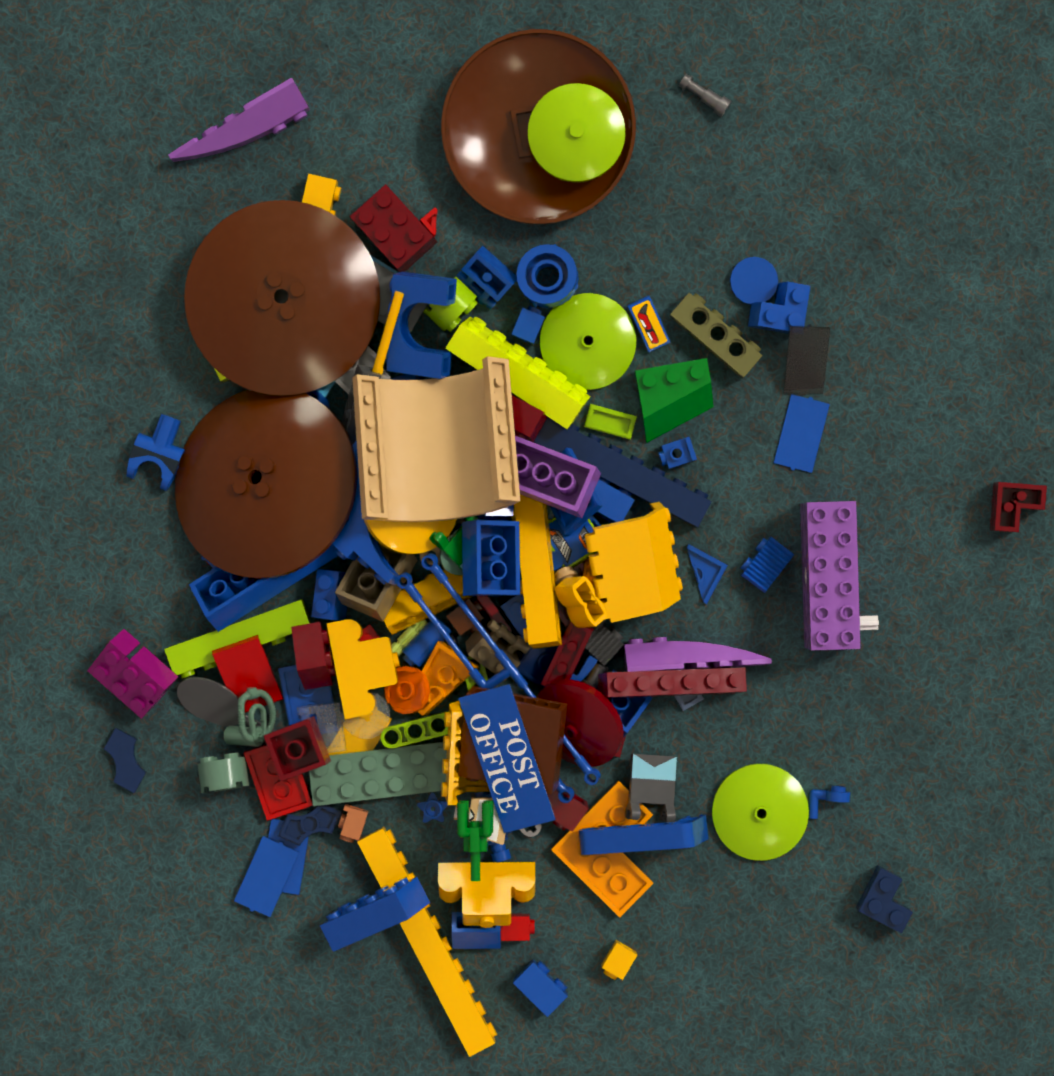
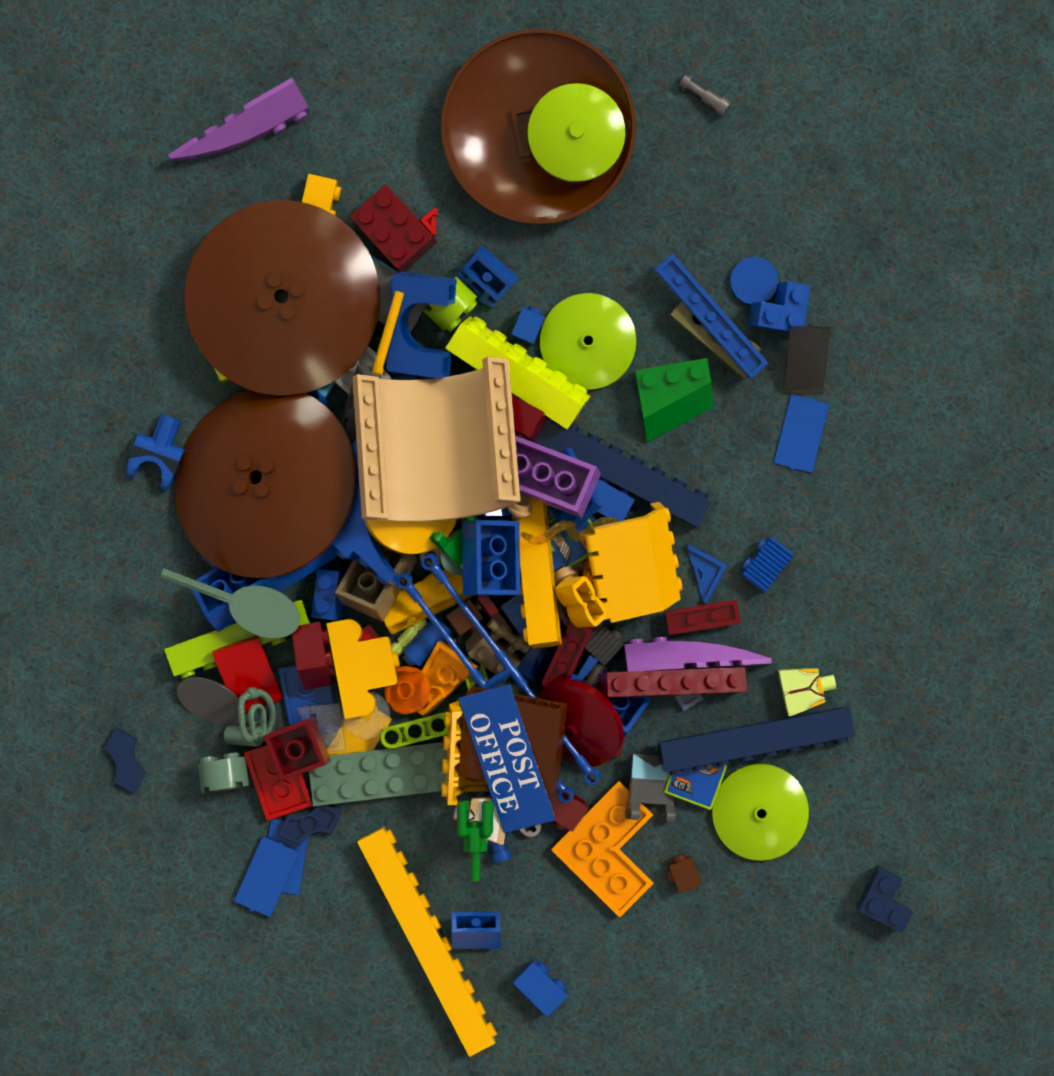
(135, 681): magenta piece -> none
(252, 607): none -> sand green piece
(352, 823): nougat brick -> none
(374, 912): blue brick -> none
(426, 808): blue plate -> none
(488, 900): yellow brick -> none
(519, 929): red brick -> none
(521, 508): none -> tan plate
(542, 257): blue piece -> none
(572, 533): none -> clear yellow animal
(610, 421): lime tile -> none
(618, 960): yellow brick -> none
(644, 837): blue beam -> none
(648, 323): slope -> none
(683, 873): none -> reddish brown brick
(687, 453): blue brick -> none
(697, 786): none -> blue slope
(702, 617): none -> dark red plate
(711, 316): none -> blue tile
(755, 739): none -> dark blue brick
(803, 688): none -> yellowish green torso
(831, 577): medium lavender piece -> none
(836, 794): blue plate -> none
(1010, 499): dark red brick -> none

